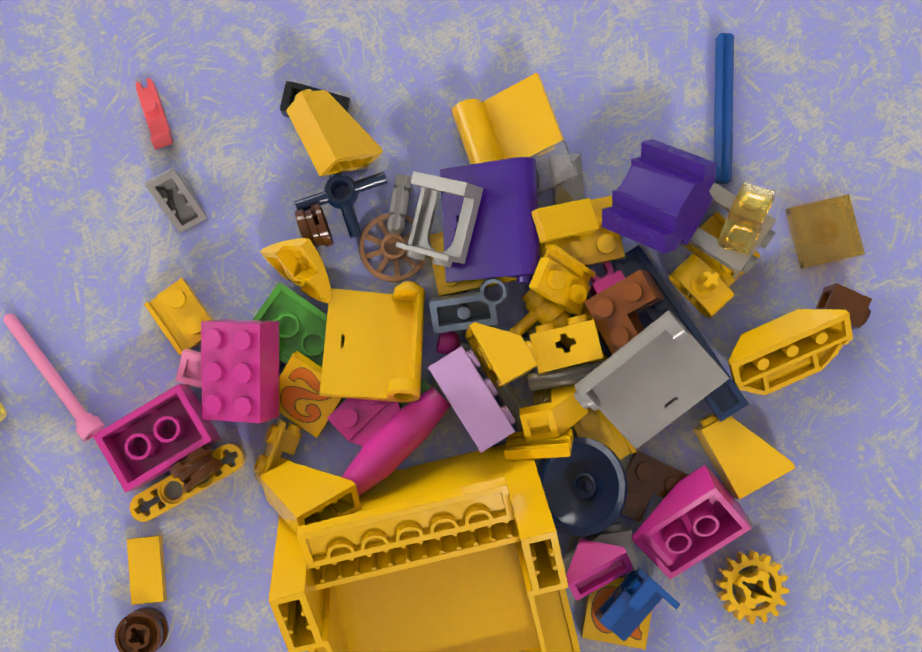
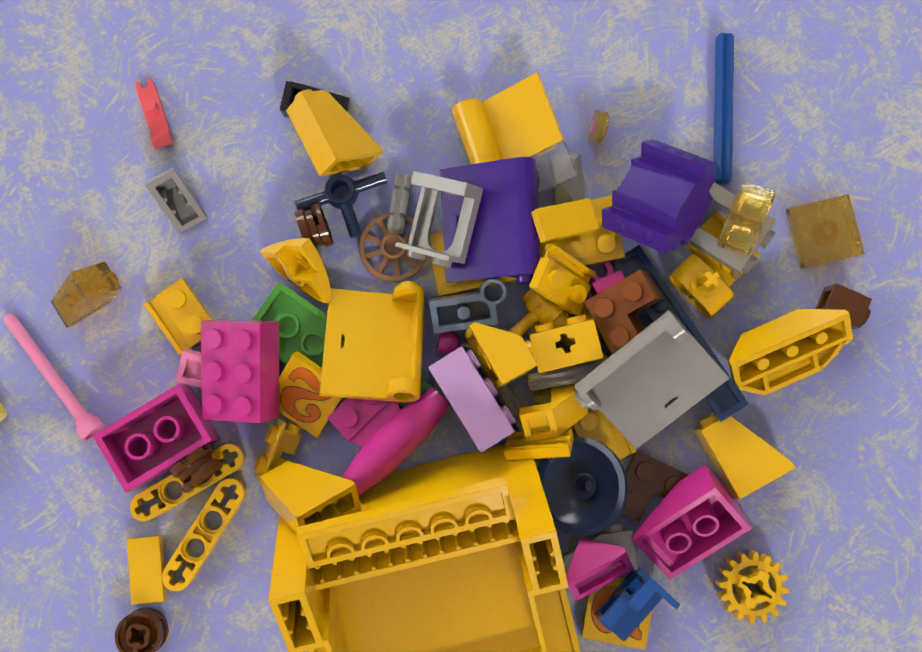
(85, 293): none -> clear yellow slope
(206, 534): none -> yellow beam
(598, 126): none -> clear yellow tile

